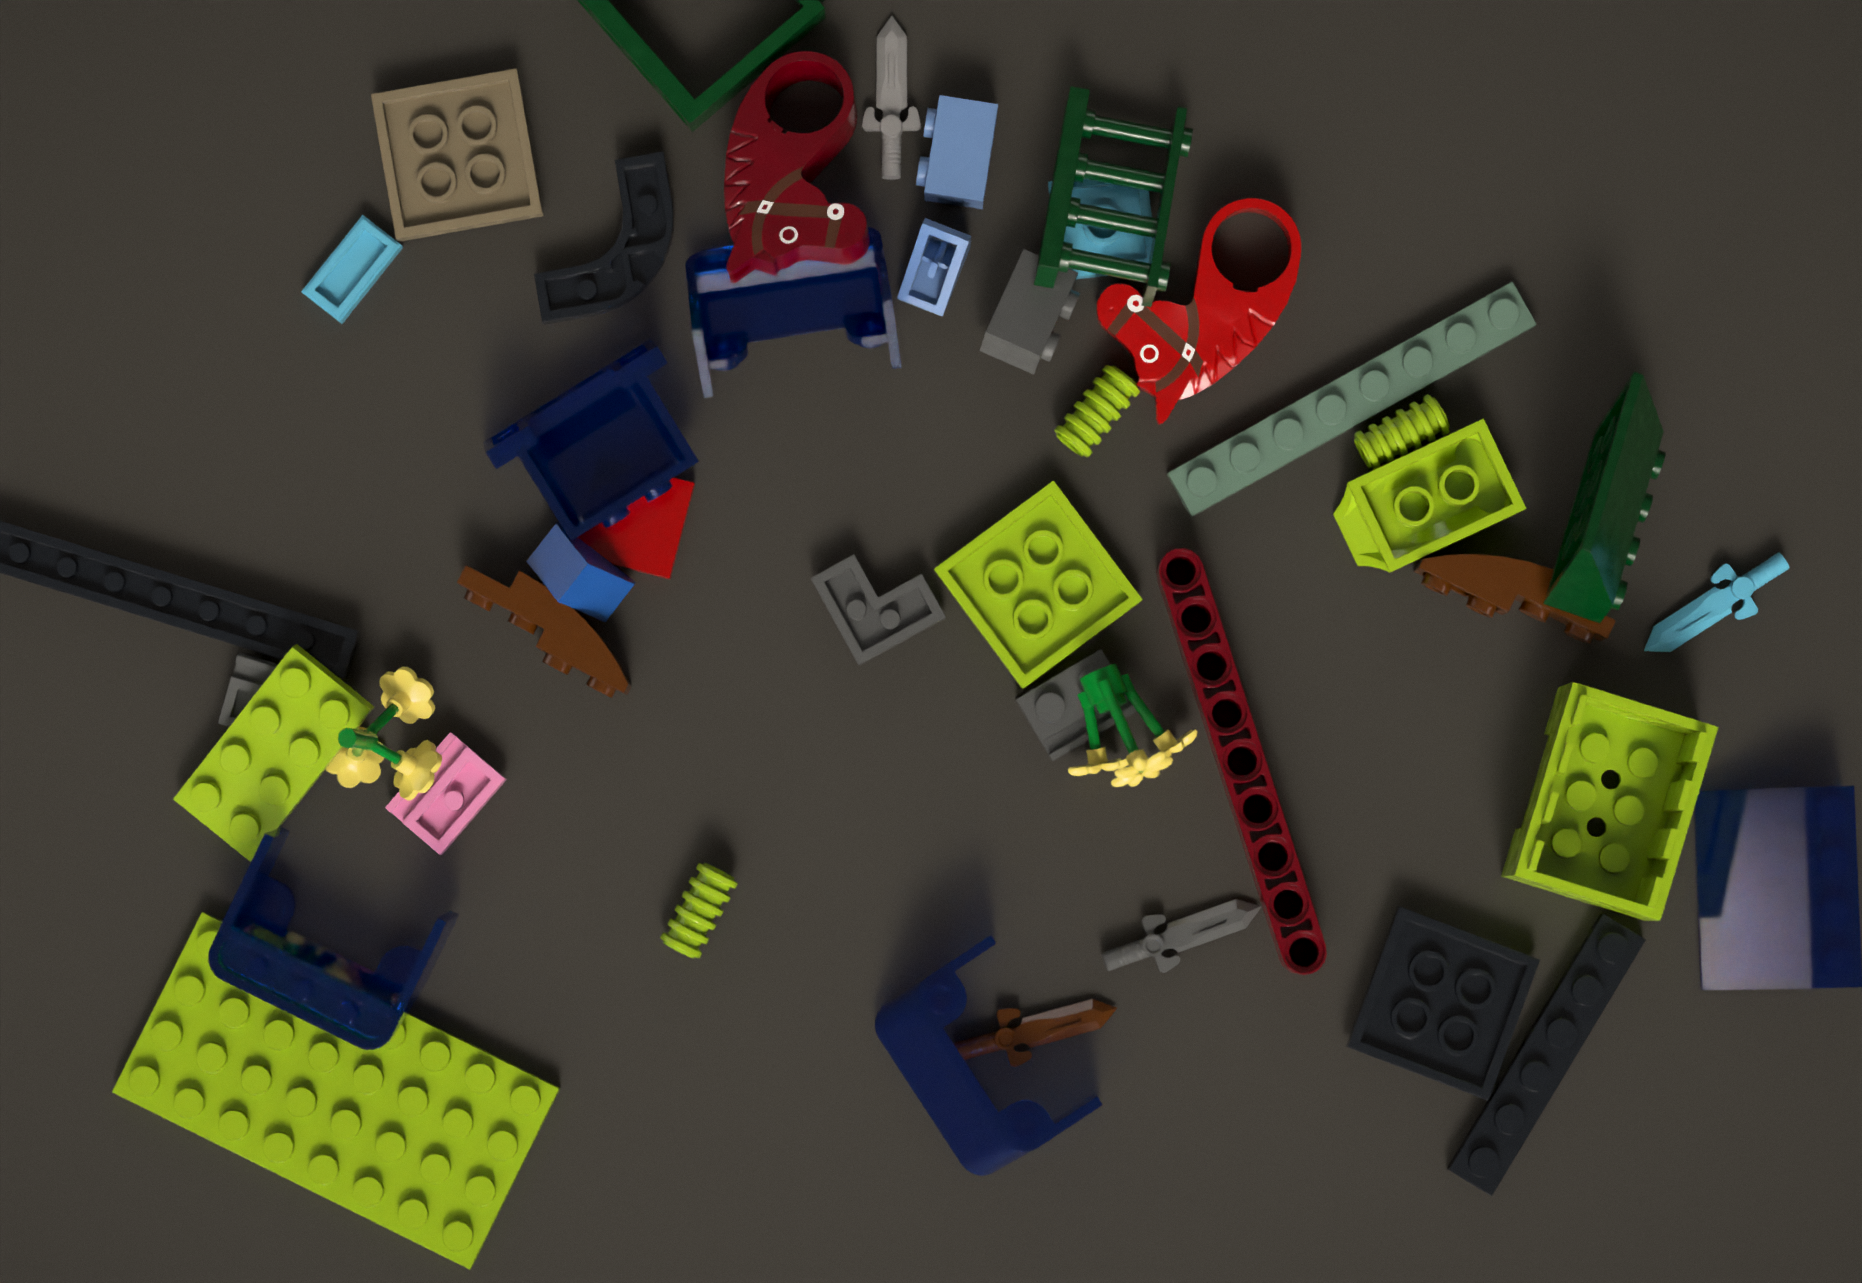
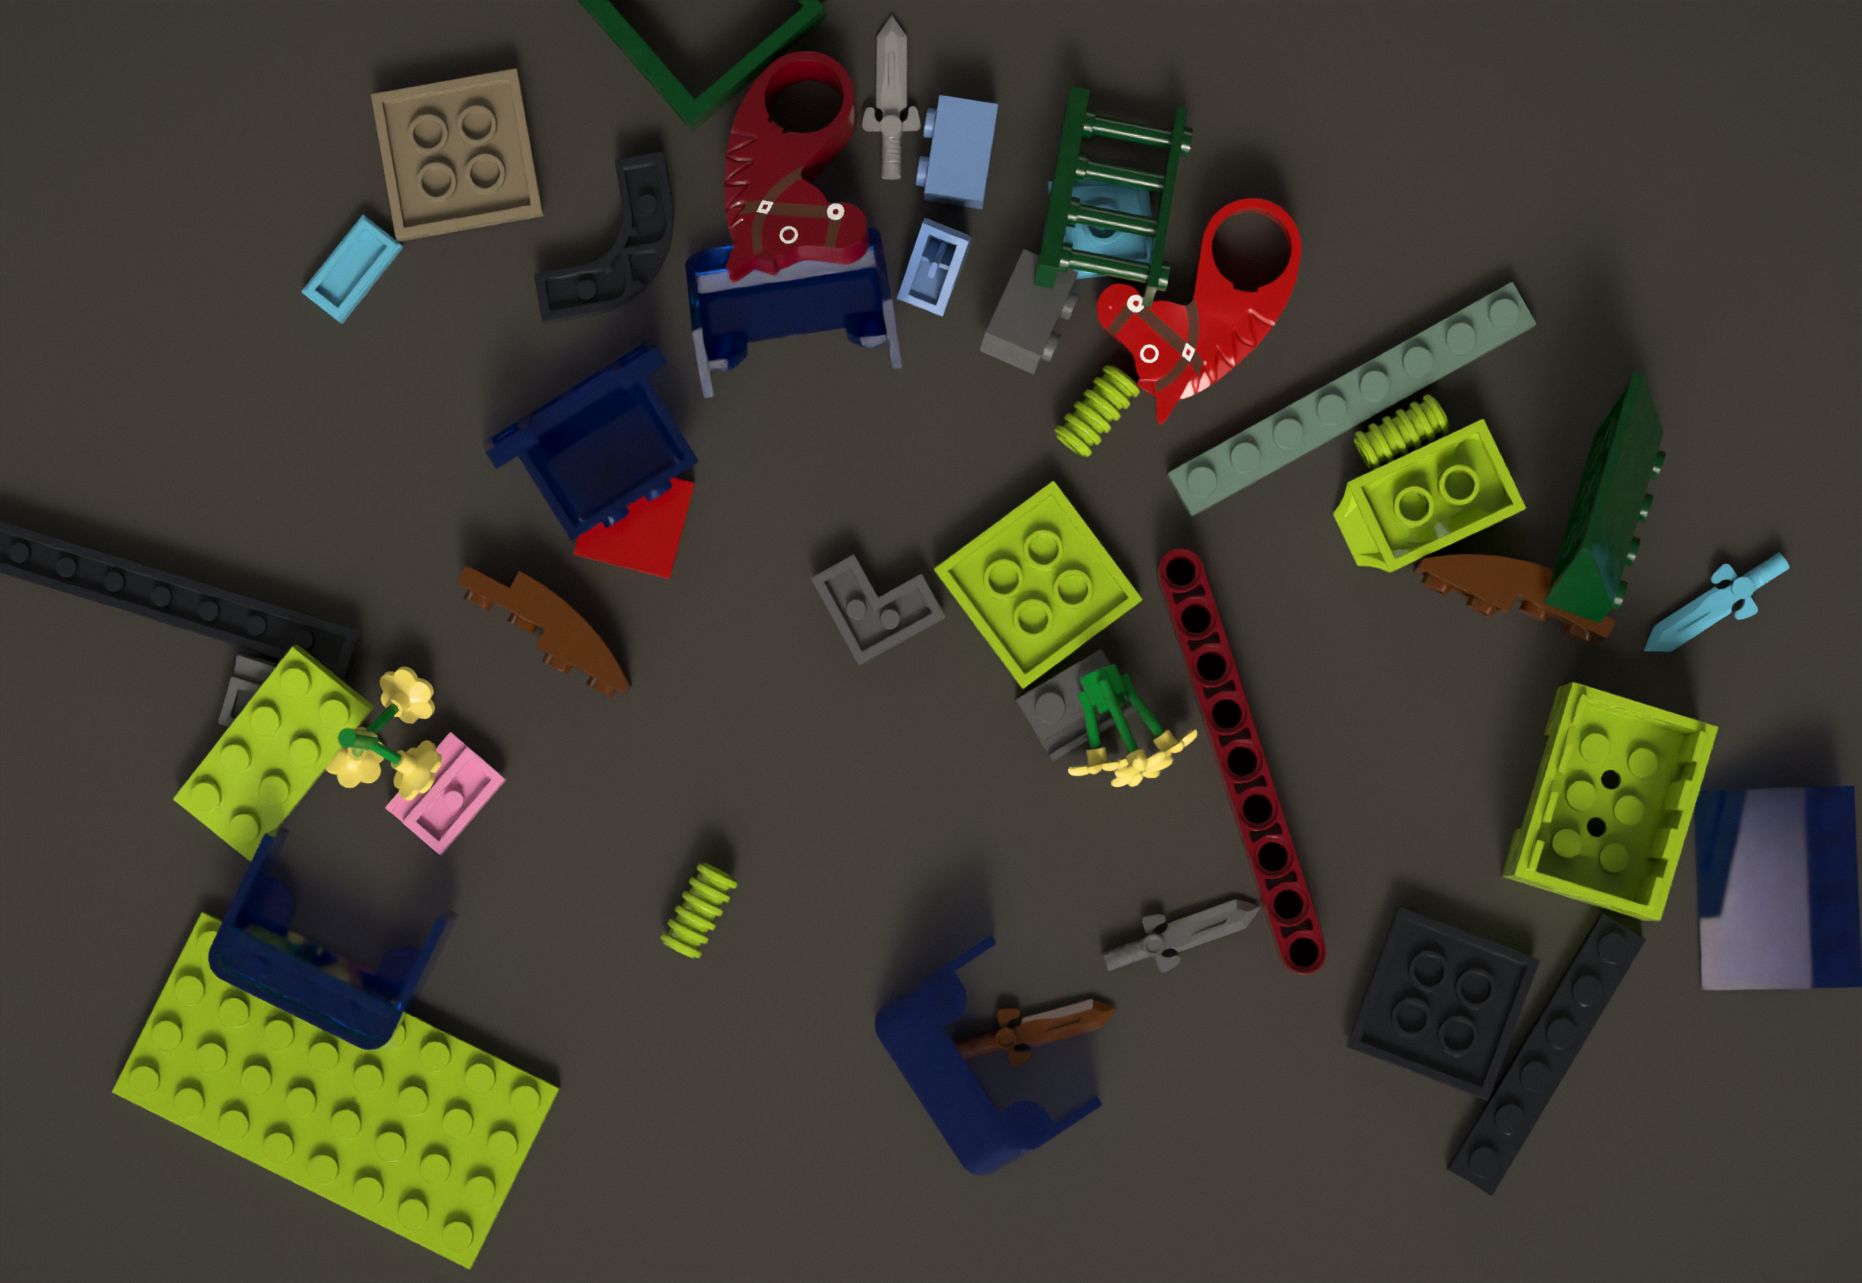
(579, 575): blue slope -> none

